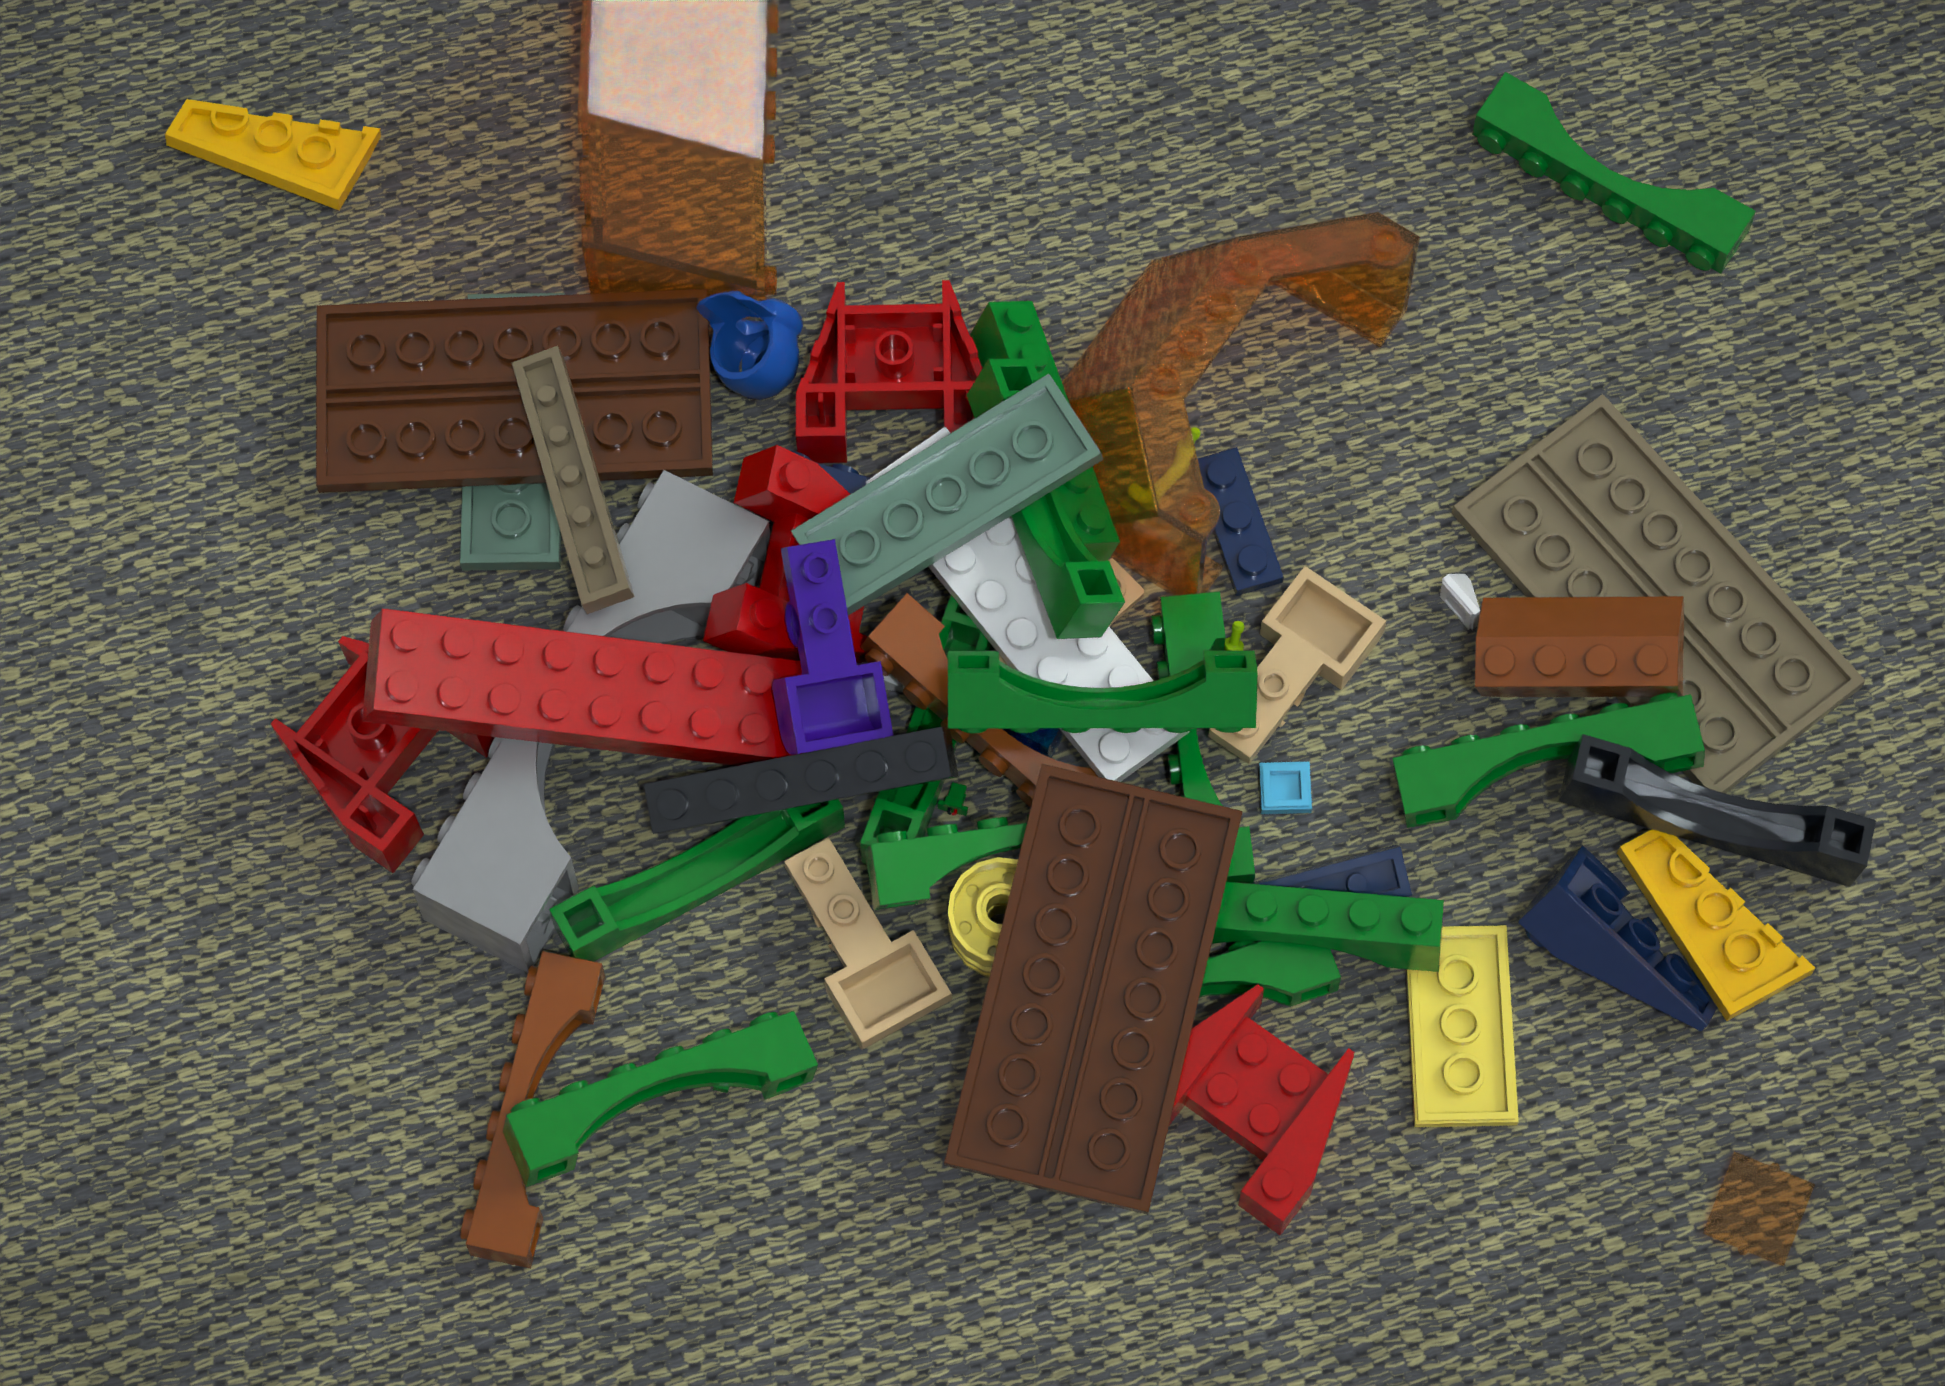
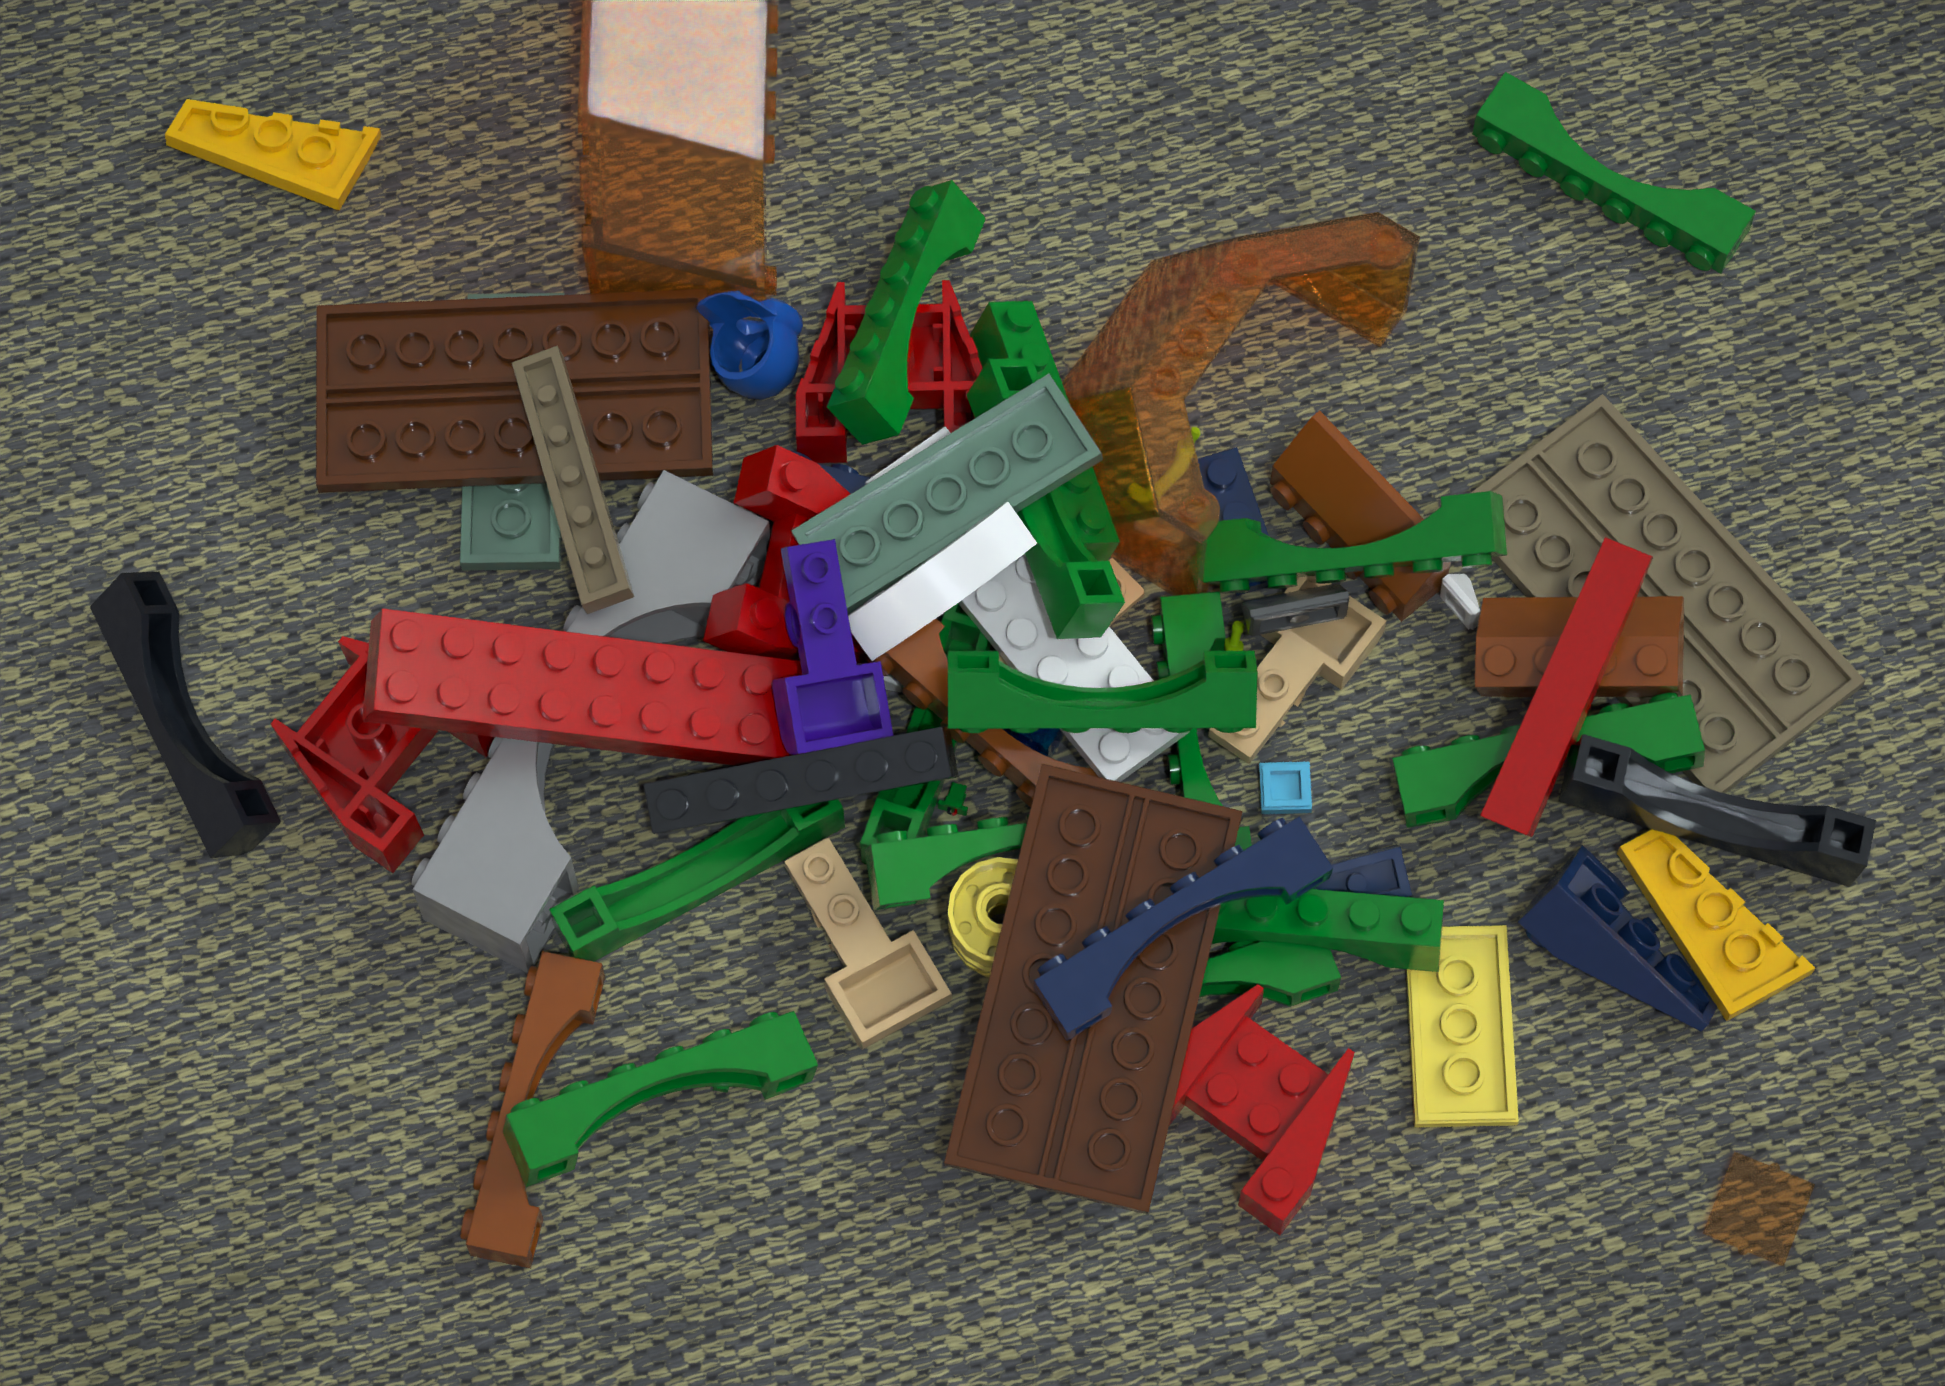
(143, 635): none -> black arch
(873, 384): none -> green arch
(940, 582): none -> white slope
(1280, 864): none -> dark blue arch
(1295, 609): none -> dark grey slope
(1350, 506): none -> dark orange slope
(1462, 529): none -> green arch
(1567, 688): none -> red slope

